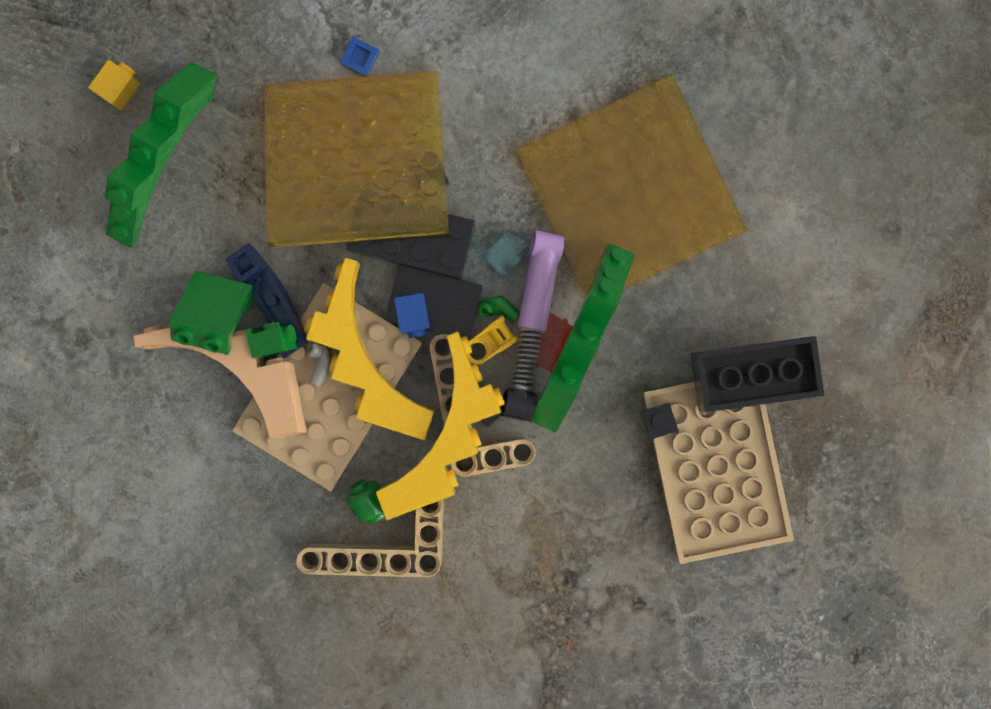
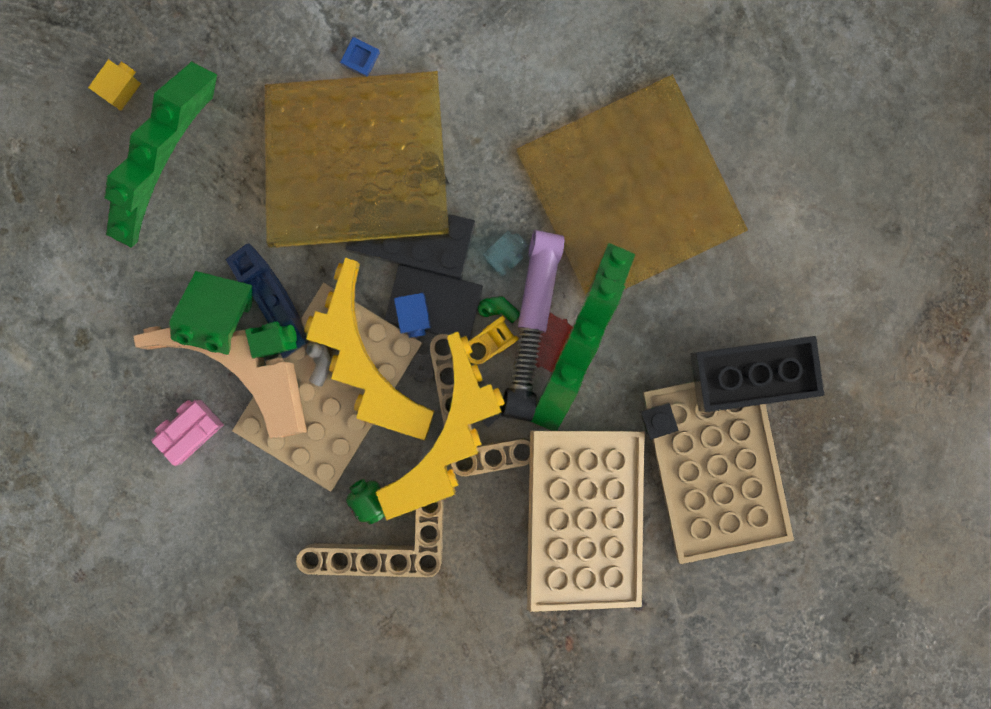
(186, 432): none -> bright pink brick
(585, 520): none -> tan plate

